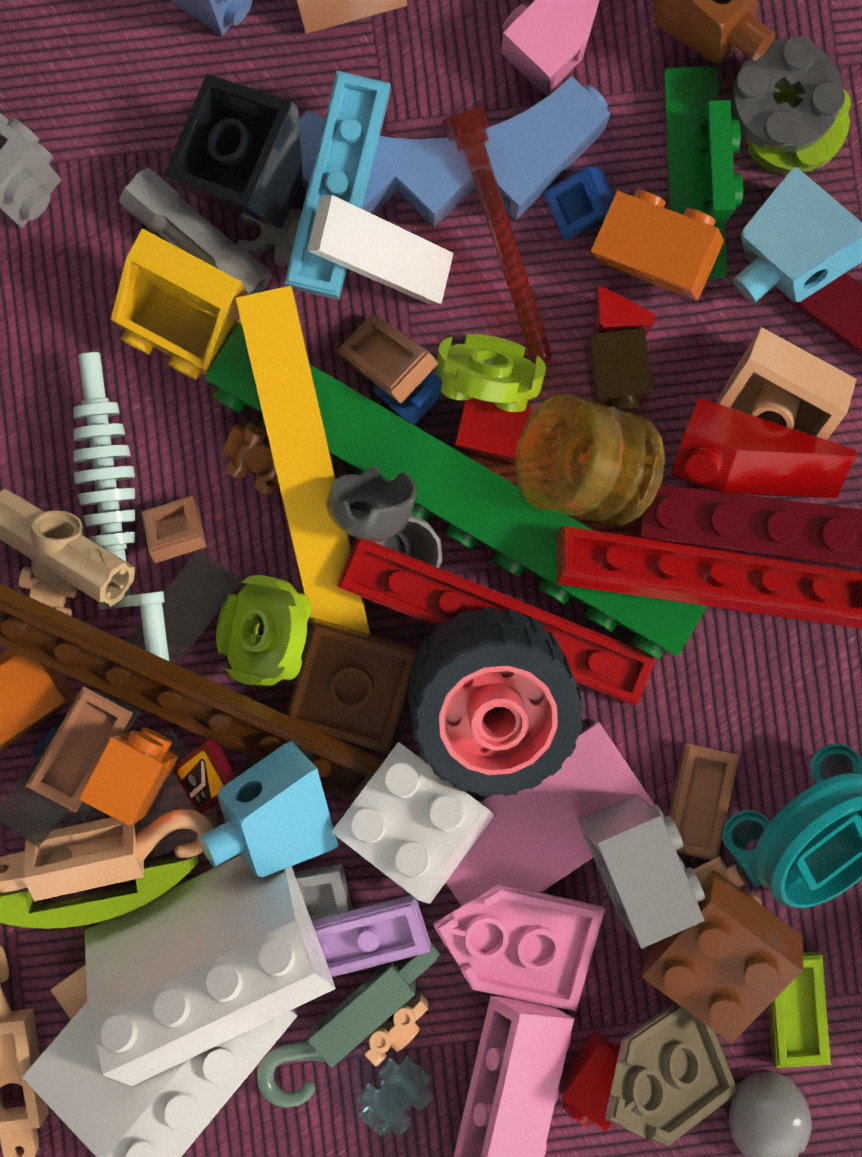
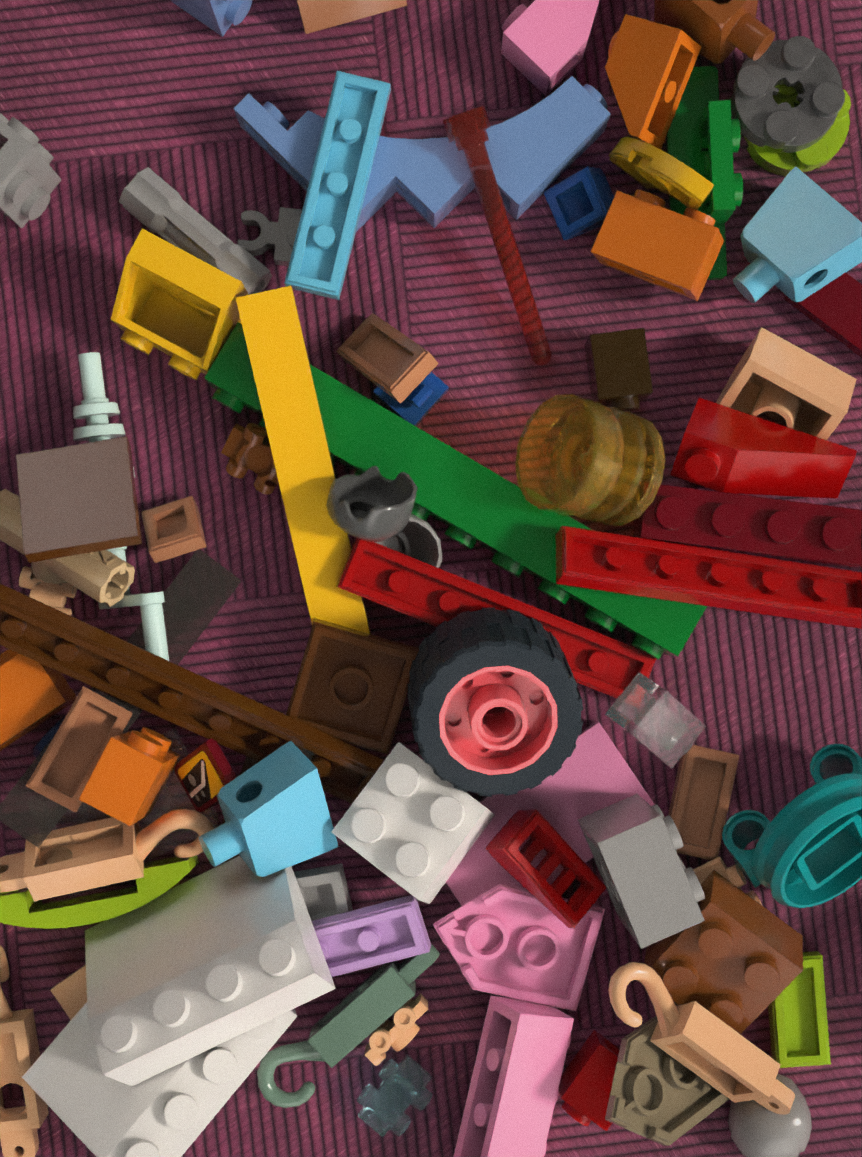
(78, 499): none -> reddish brown tile
(240, 151): black slope -> none
(278, 652): lime plate -> none
(379, 250): white tile -> none
(489, 371): lime plate -> none
(490, 431): red brick -> none
(518, 864): none -> red slope
(618, 313): red slope -> none
(649, 75): none -> orange slope
(655, 720): none -> clear brick
(661, 171): none -> yellow tile
(703, 1042): none -> light nougat piece

